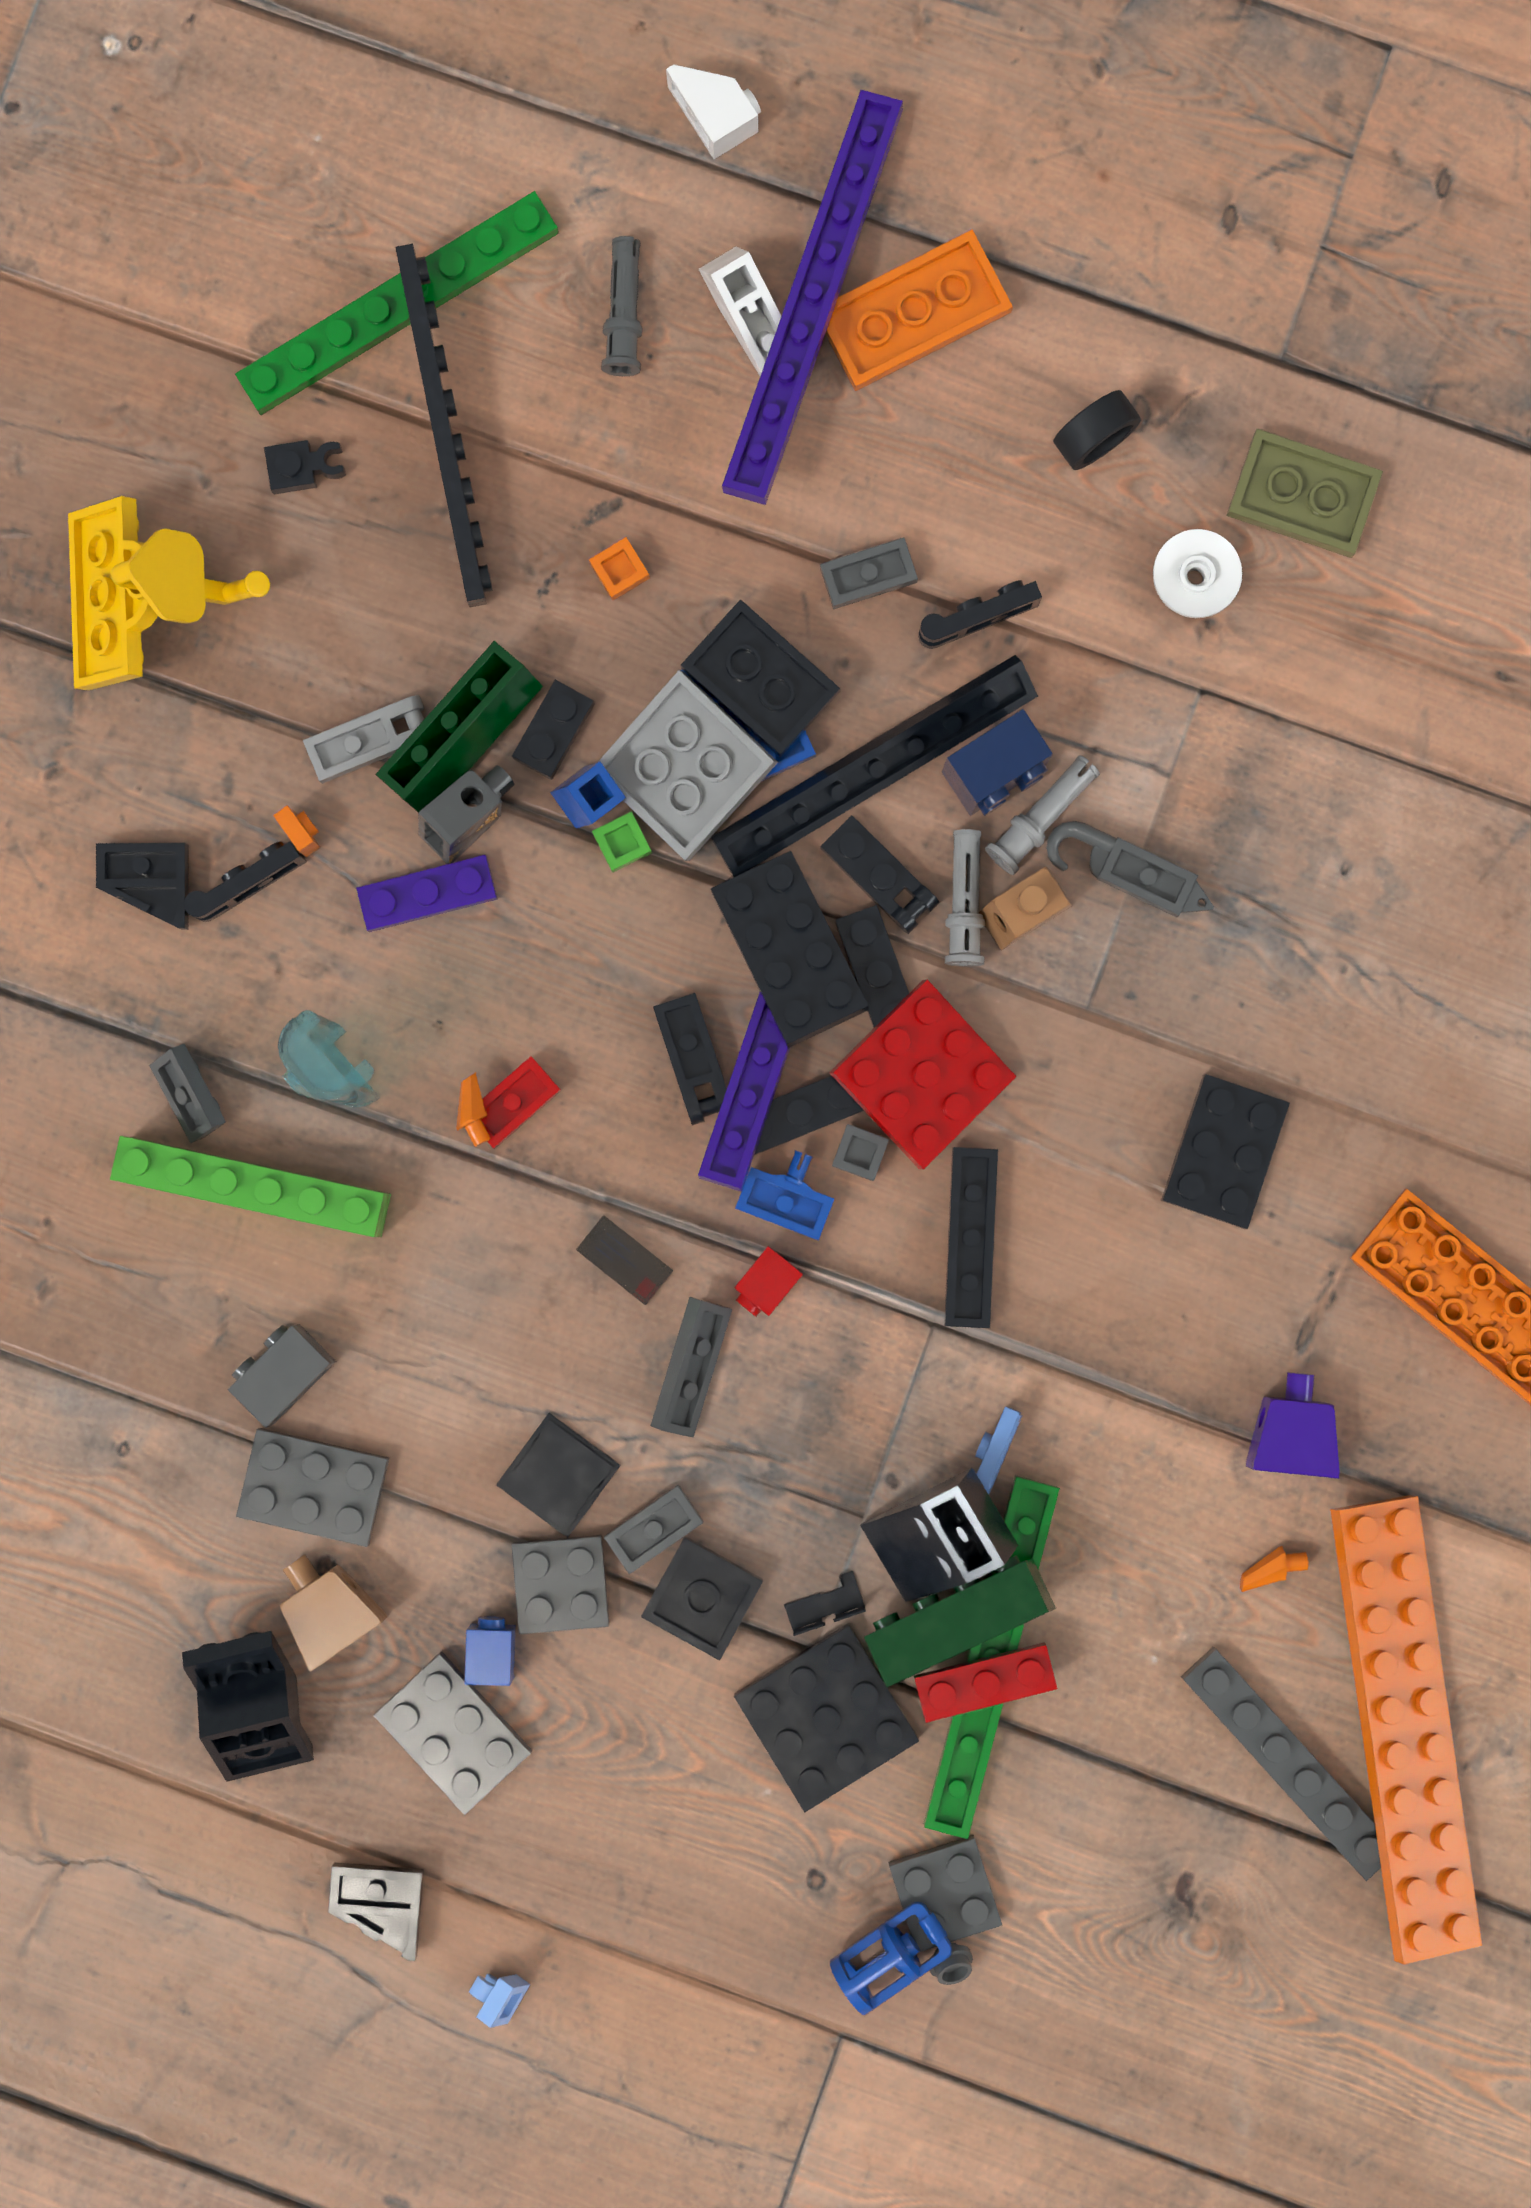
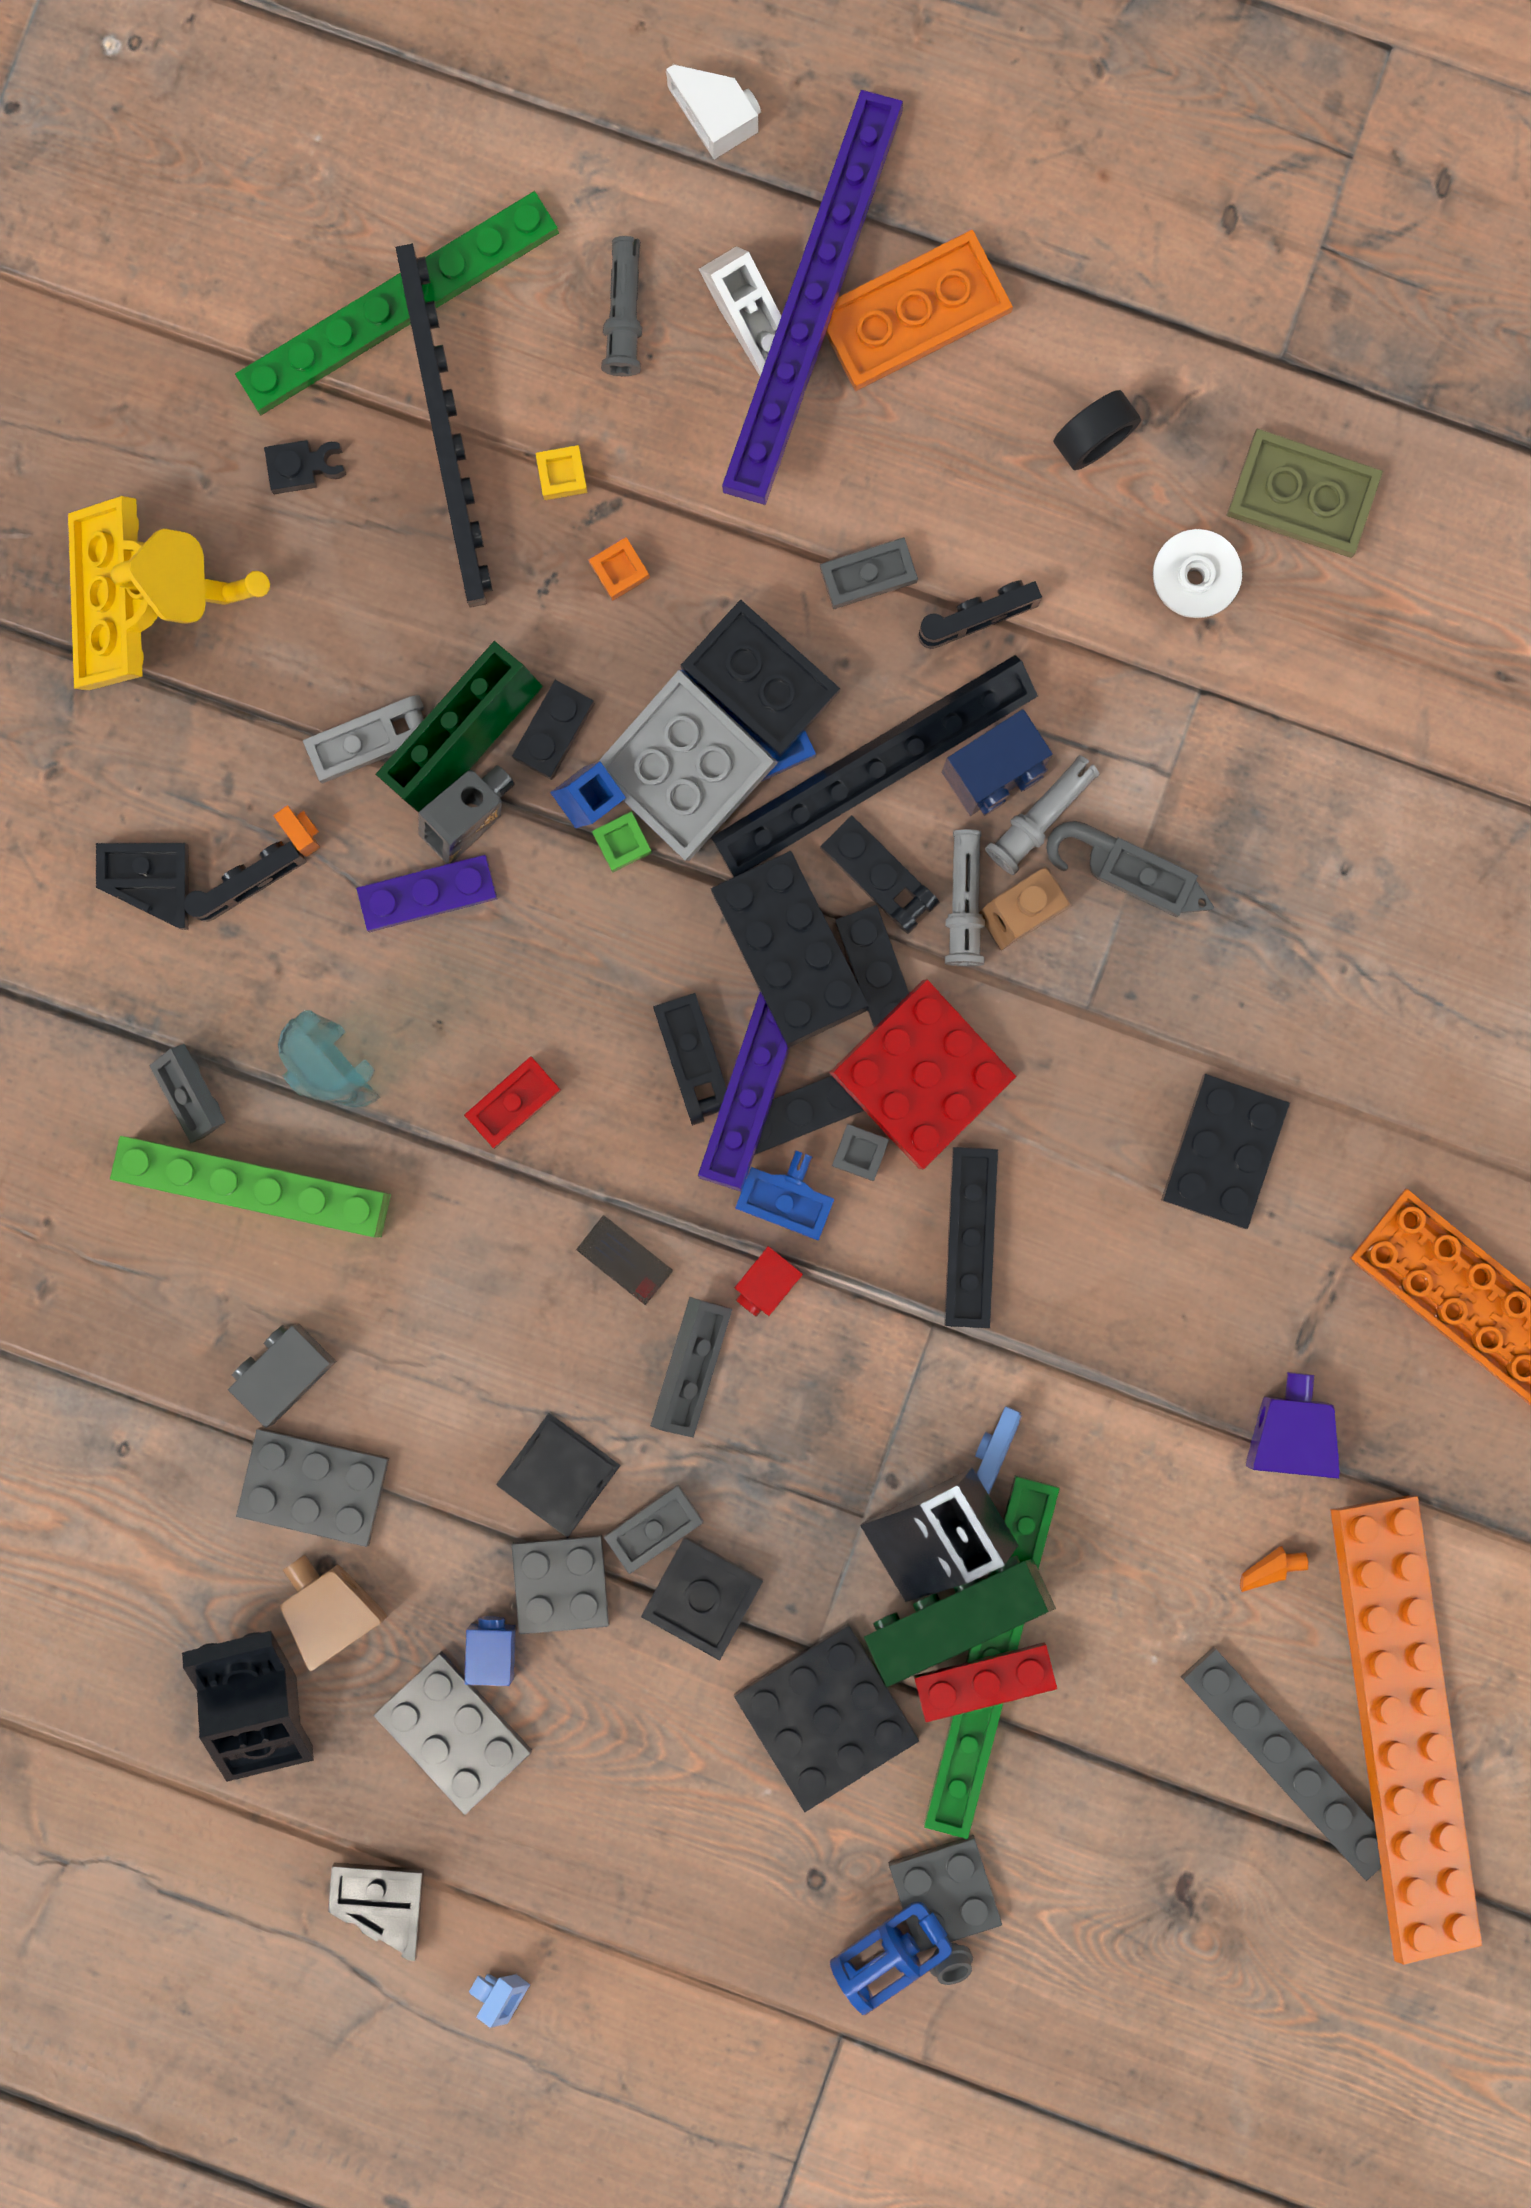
(472, 1111): orange bar -> none
(561, 472): none -> yellow plate
(819, 1605): black piece -> none

